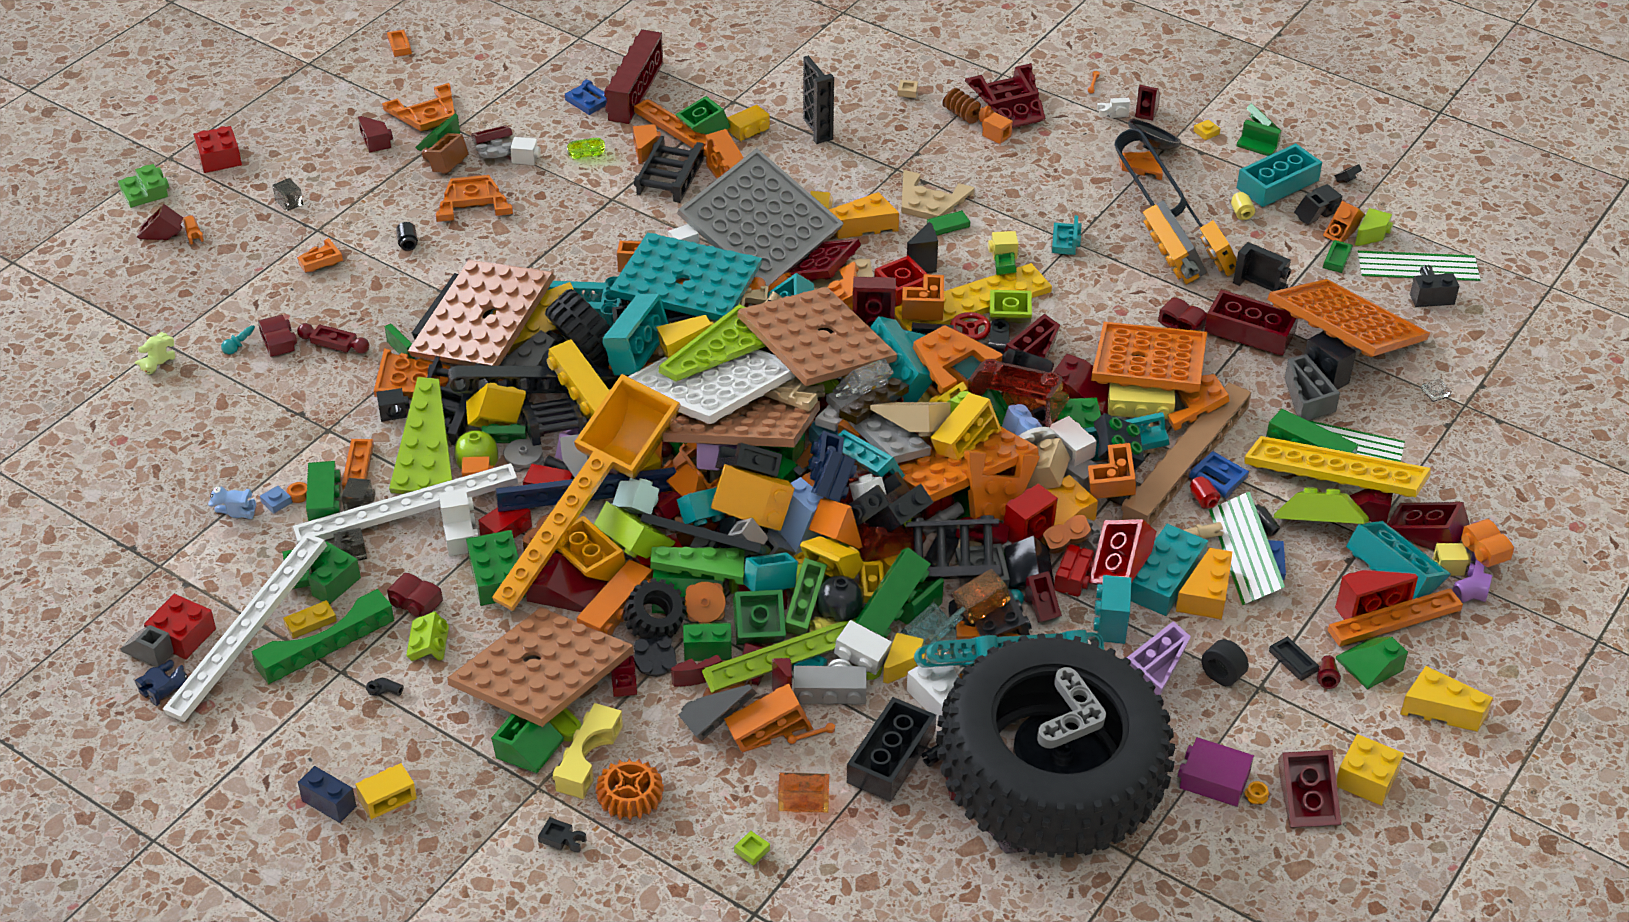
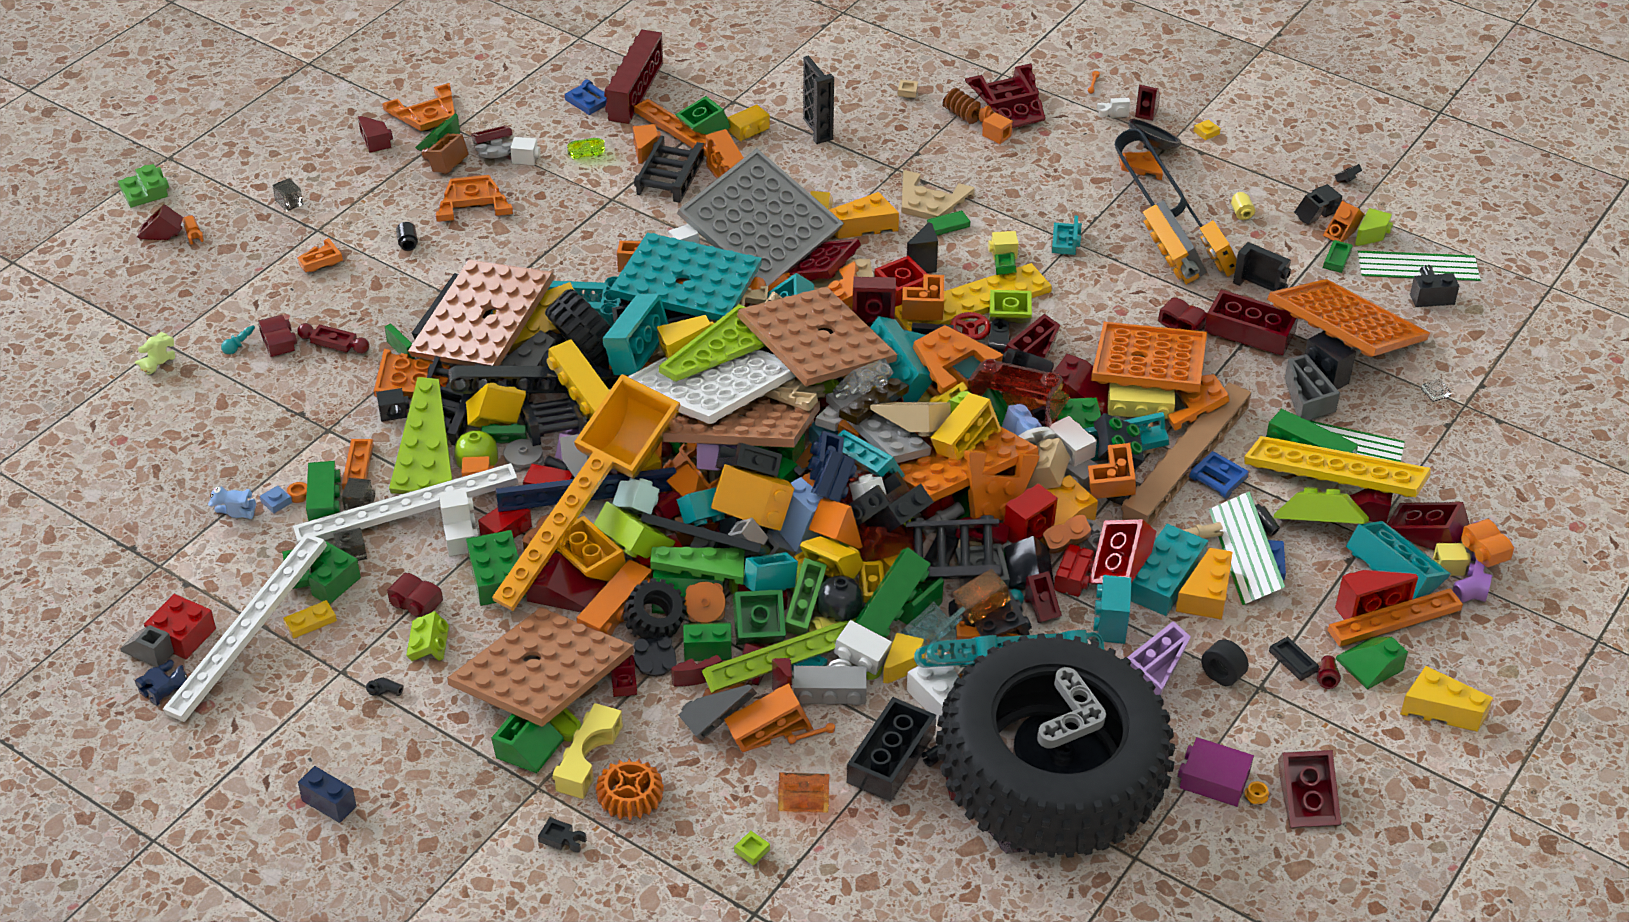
(217, 149): red brick -> none
(284, 657): green arch -> none
(386, 791): yellow brick -> none
(399, 43): orange tile -> none
(1204, 492): red brick -> none
(1257, 115): plate -> none
(1259, 138): green panel -> none
(1279, 175): teal brick -> none
(1369, 769): yellow brick -> none

